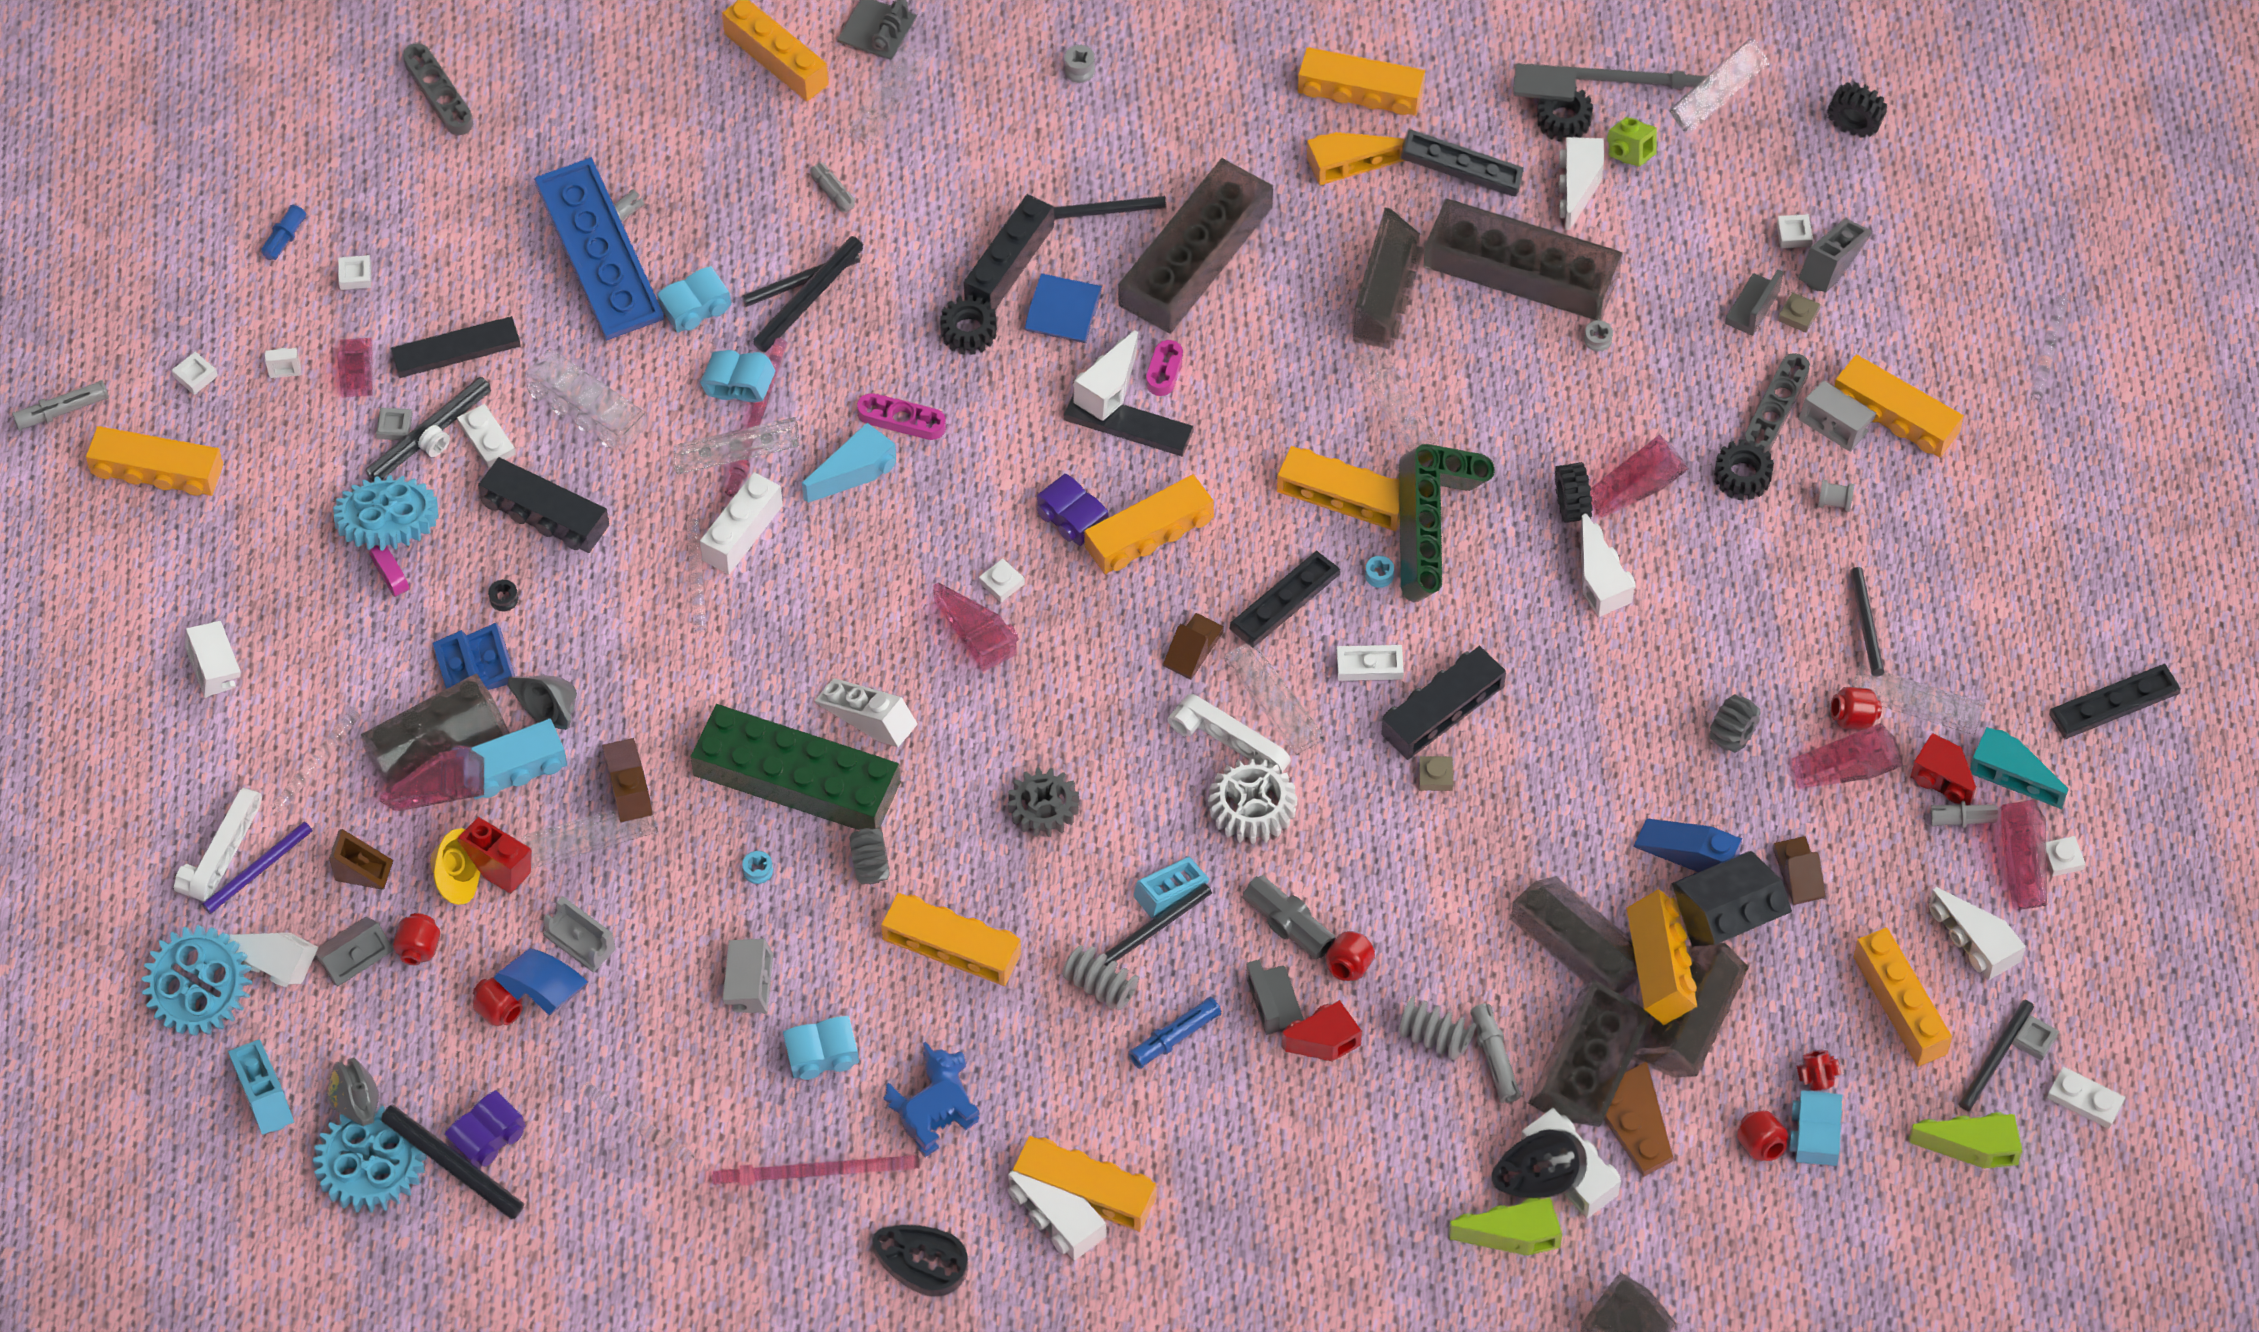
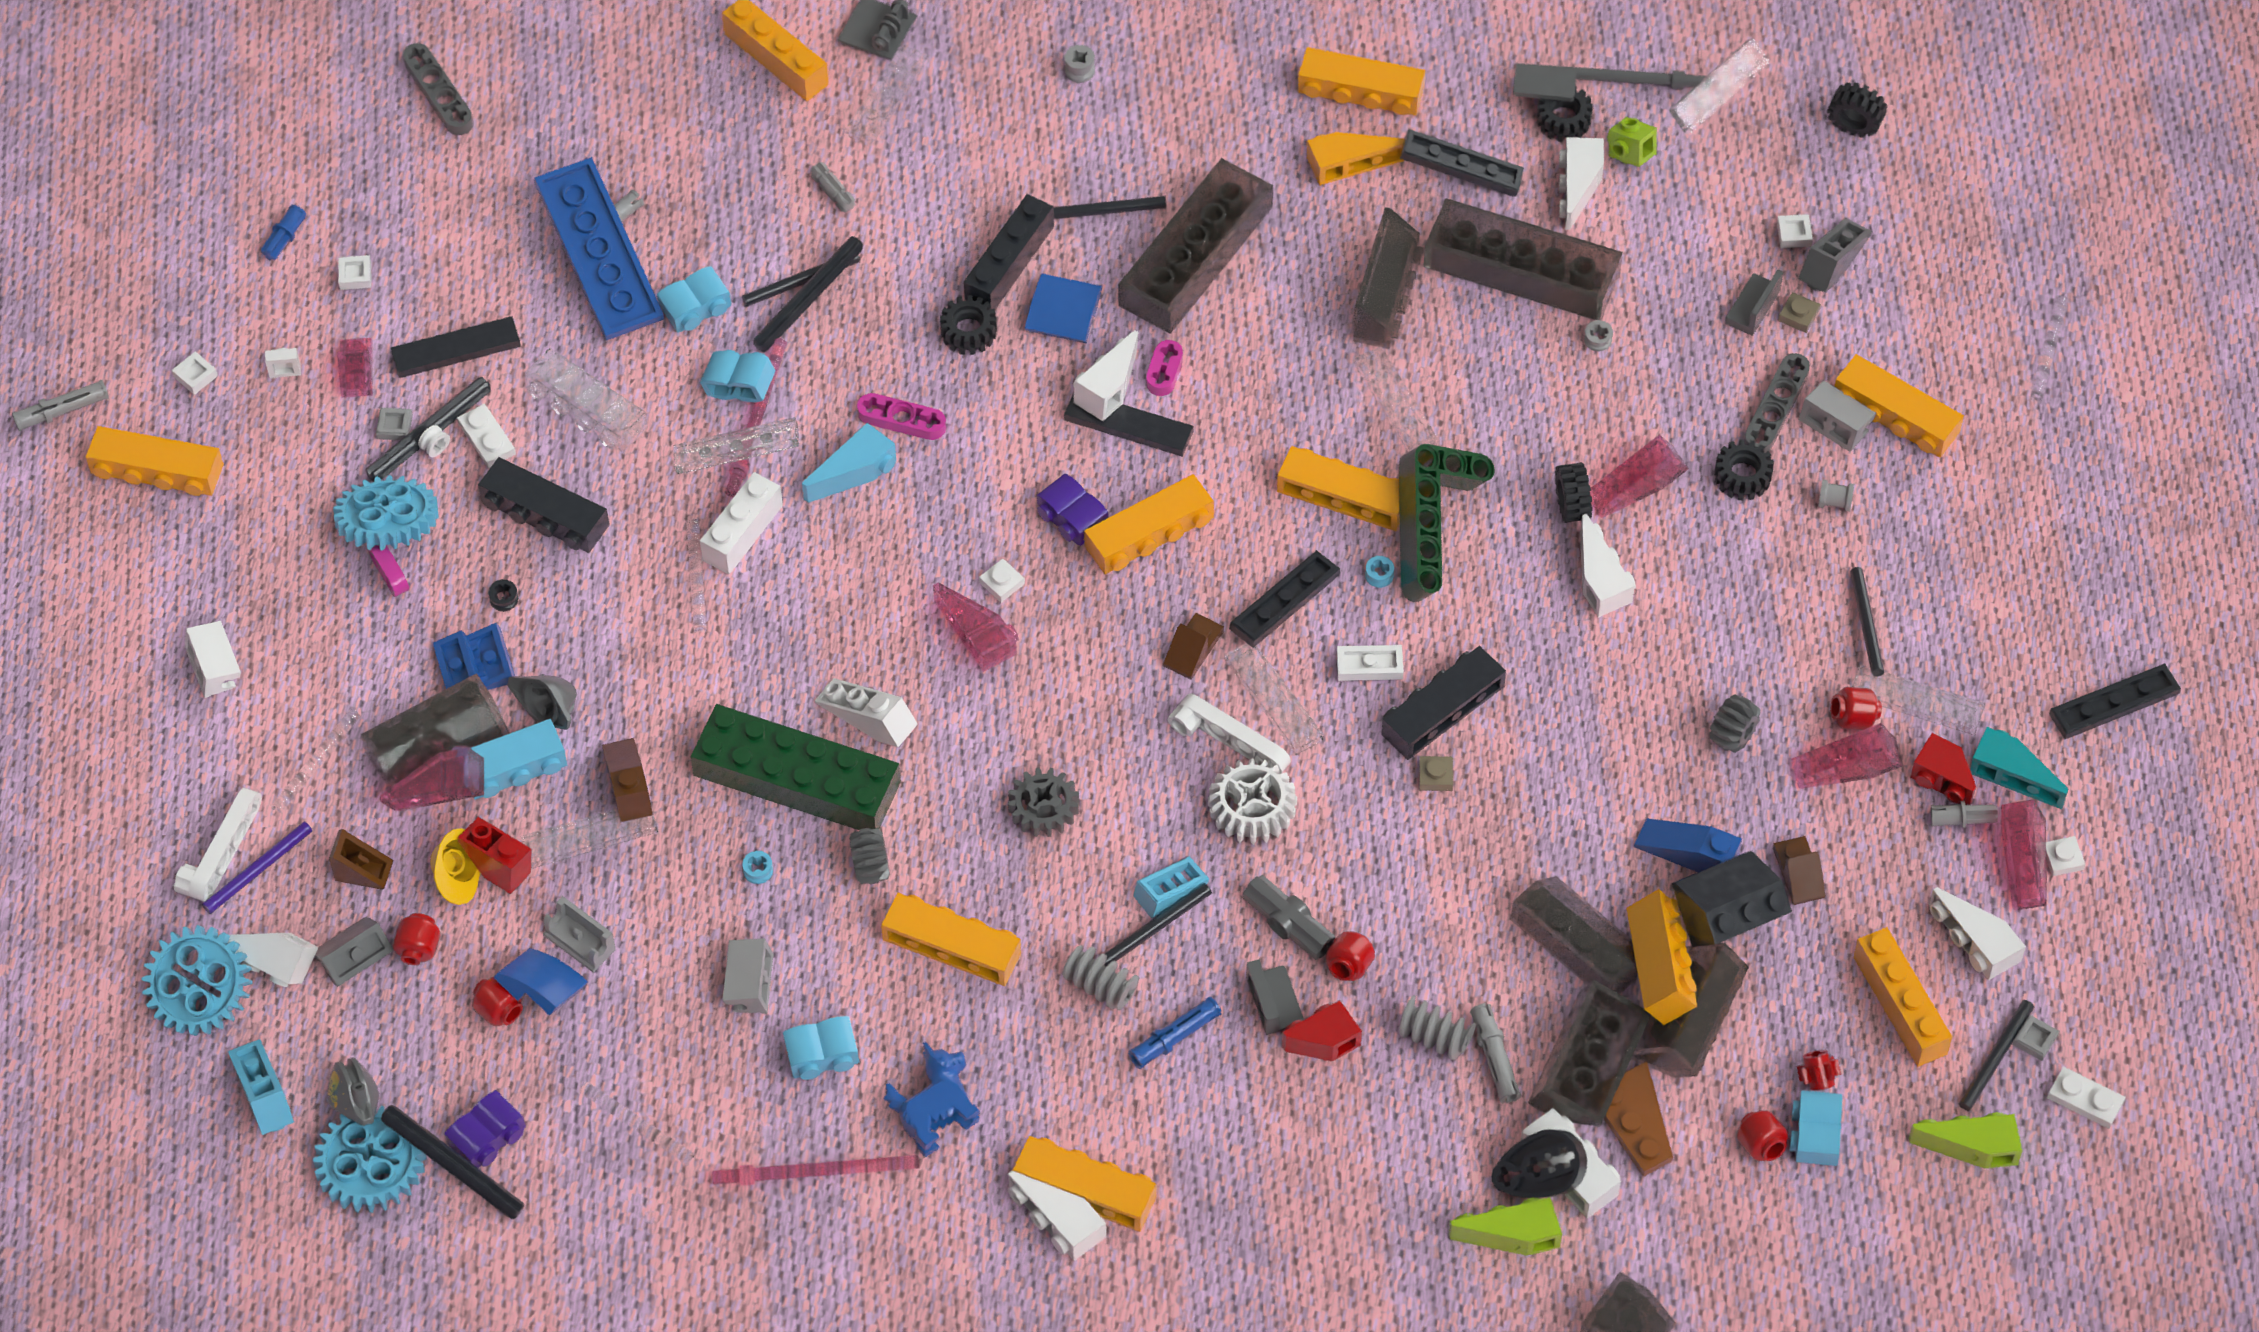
(918, 1276): black piece -> none

